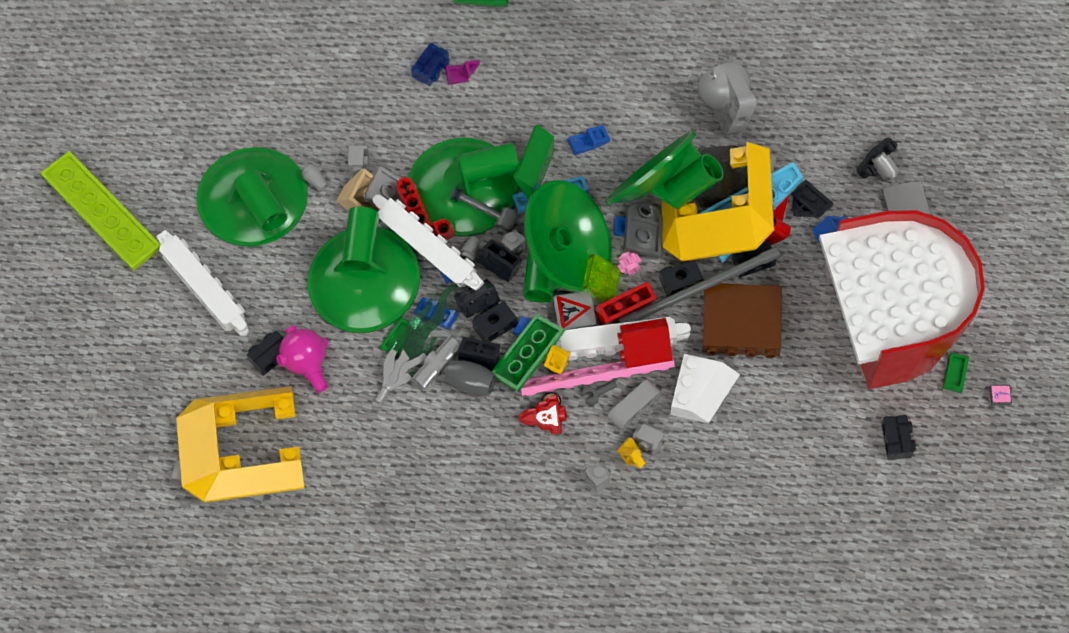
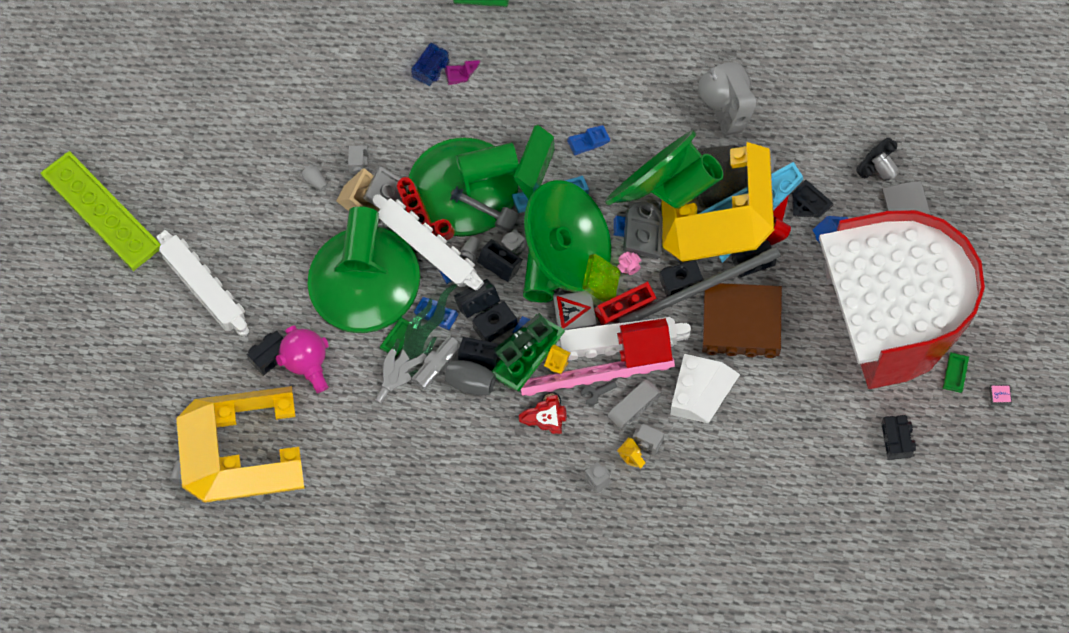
(252, 197): green dish -> none
(530, 333): none -> dark green arch

